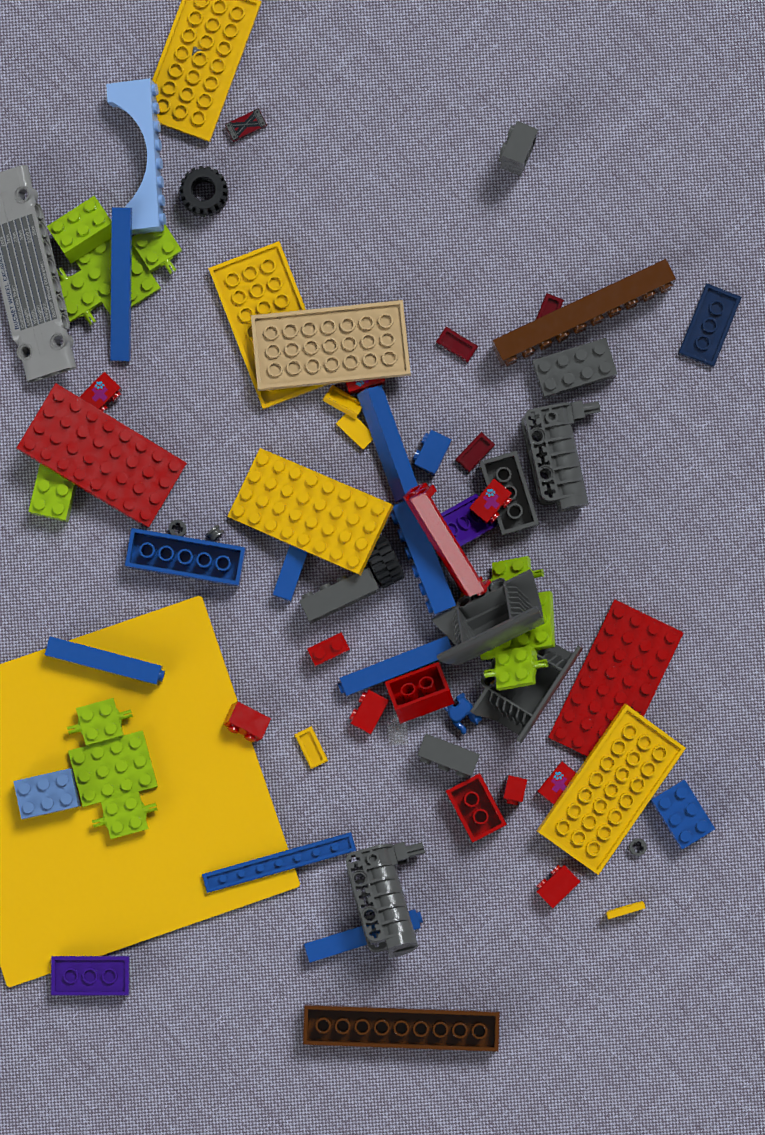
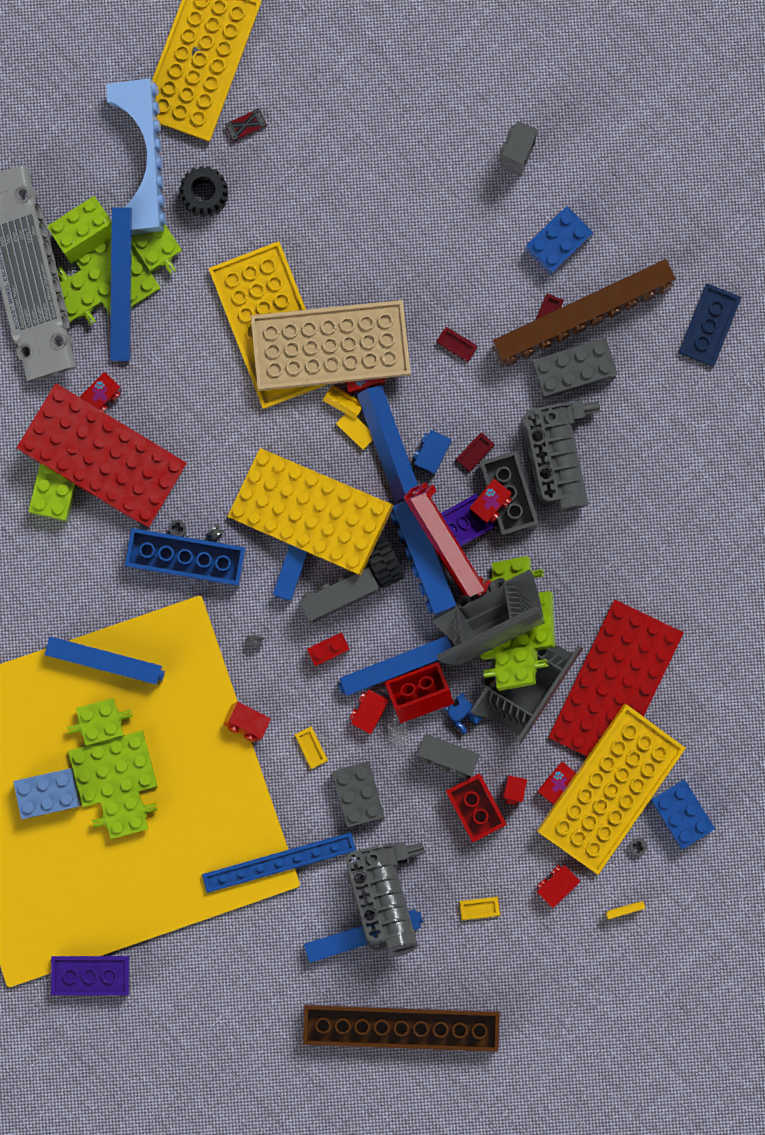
(254, 641): none -> dark grey bush
(358, 794): none -> dark grey brick
(479, 908): none -> yellow tile
(559, 240): none -> blue brick

